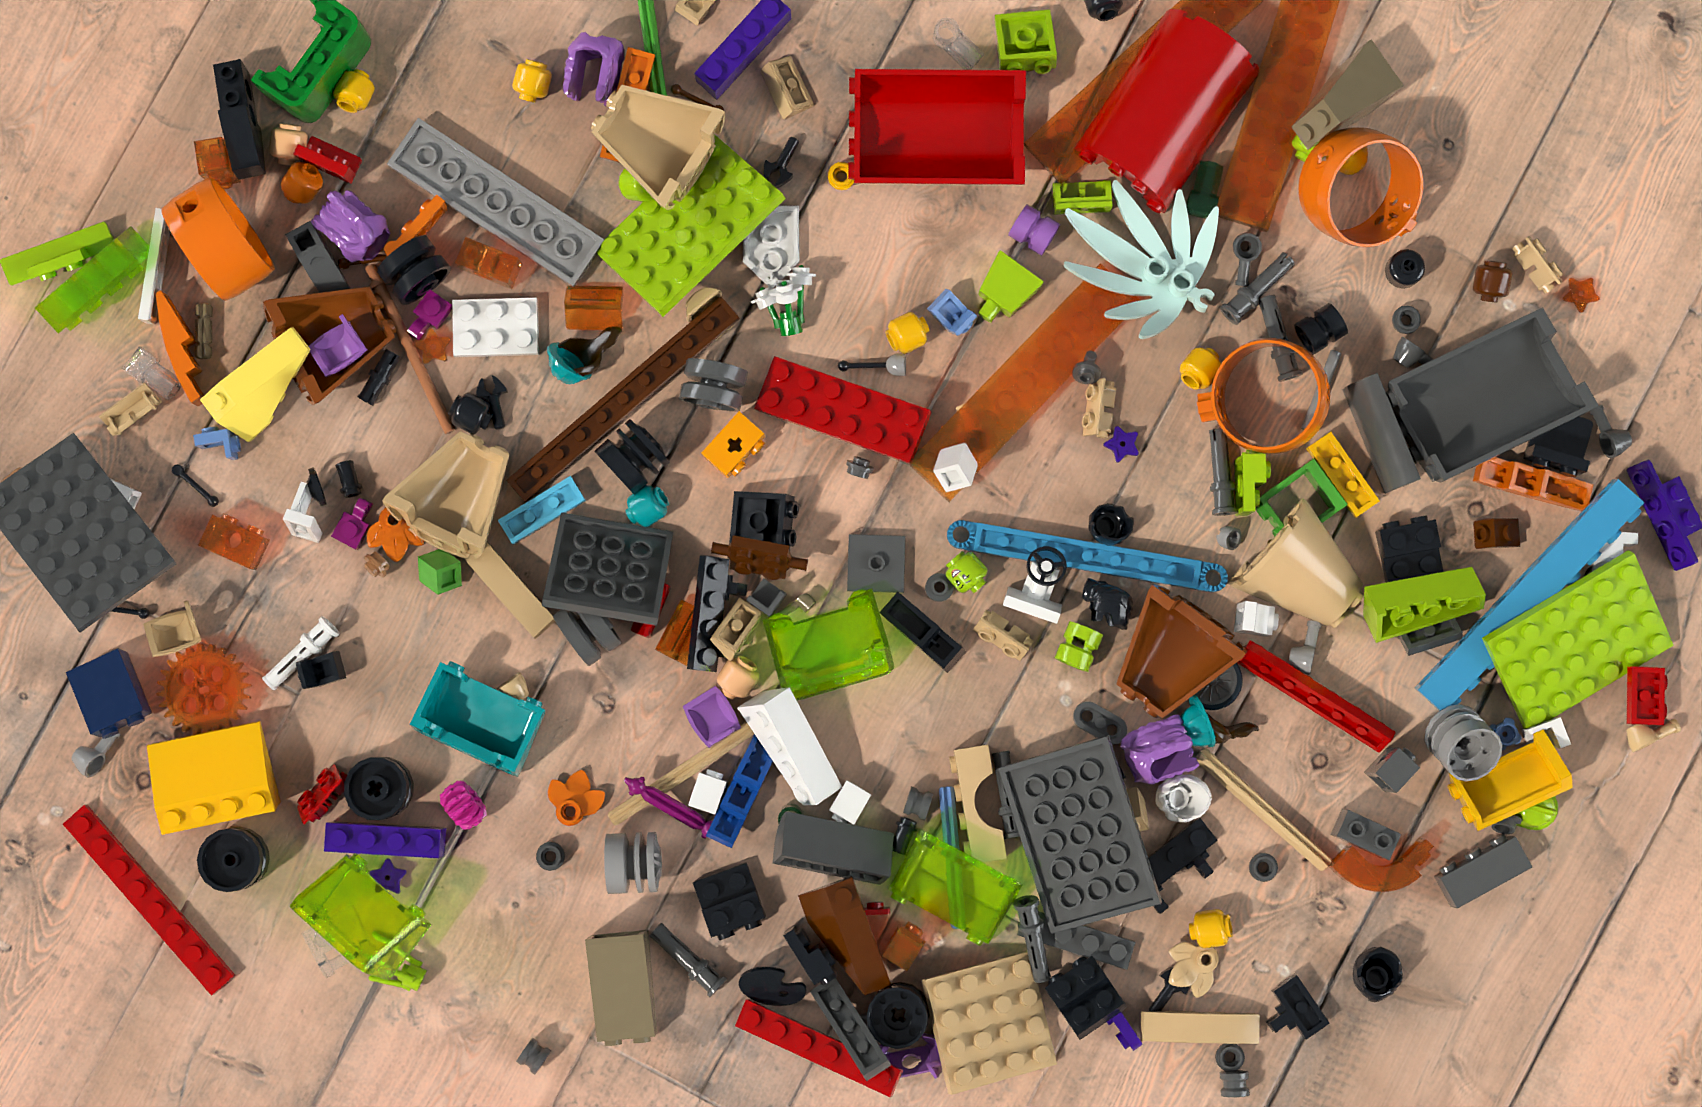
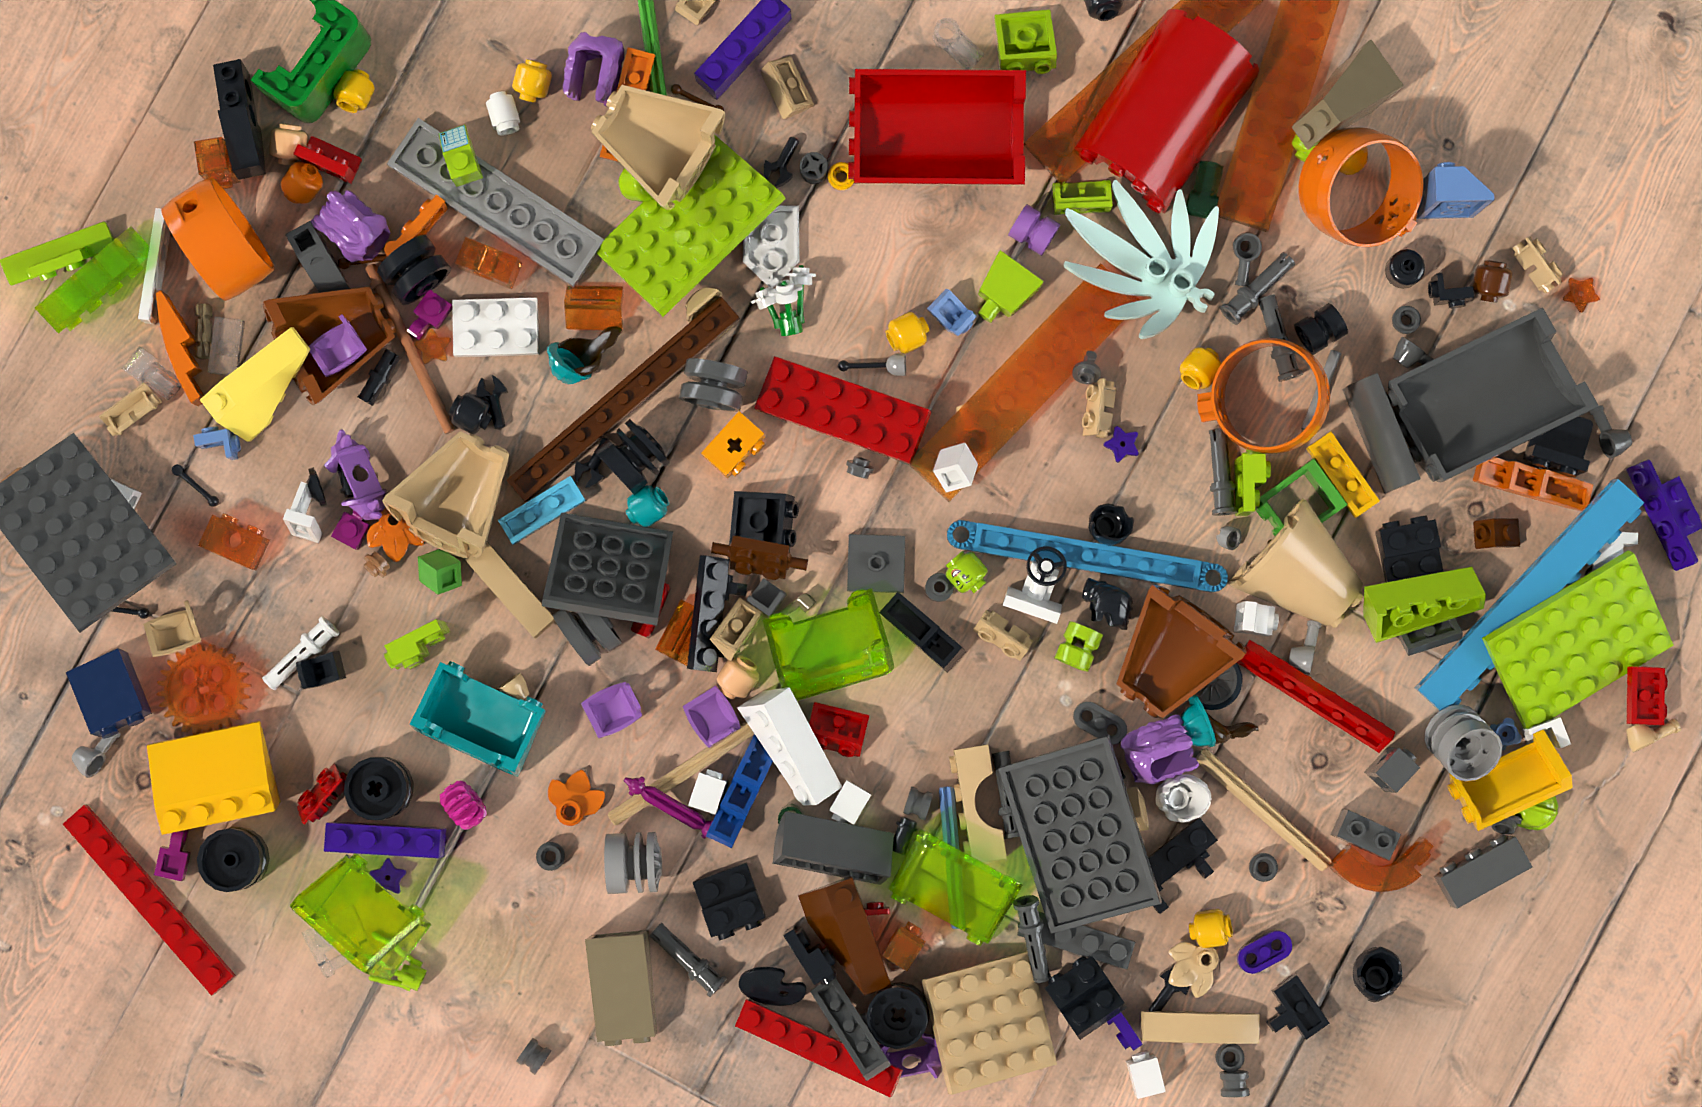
(172, 860): none -> magenta plate
(226, 345): none -> clear plate
(368, 493): none -> medium lavender piece
(411, 648): none -> lime plate
(460, 156): none -> lime slope
(503, 113): none -> white brick
(593, 464): none -> black bar
(612, 709): none -> medium lavender piece
(811, 162): none -> dark grey wheel
(839, 729): none -> red bracket
(1145, 1075): none -> white brick
(1263, 951): none -> dark purple plate
(1452, 193): none -> medium blue slope
(1453, 297): none -> black bracket

